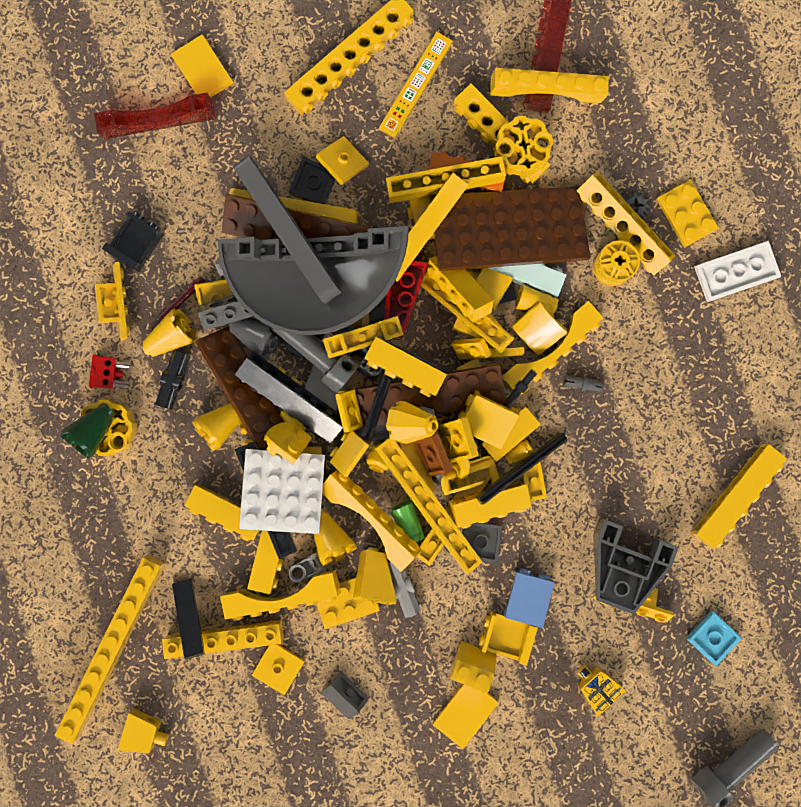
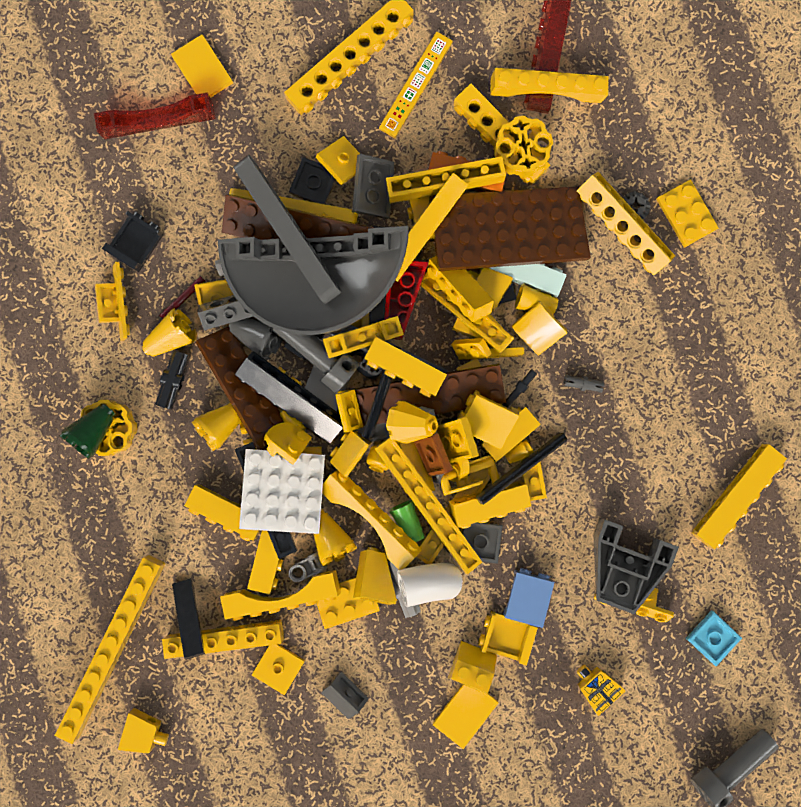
(99, 370): red piece -> none
(370, 186): none -> dark grey plate
(429, 583): none -> white brick
(581, 322): yellow arch -> none
(608, 270): yellow wheel -> none
(737, 271): white plate -> none

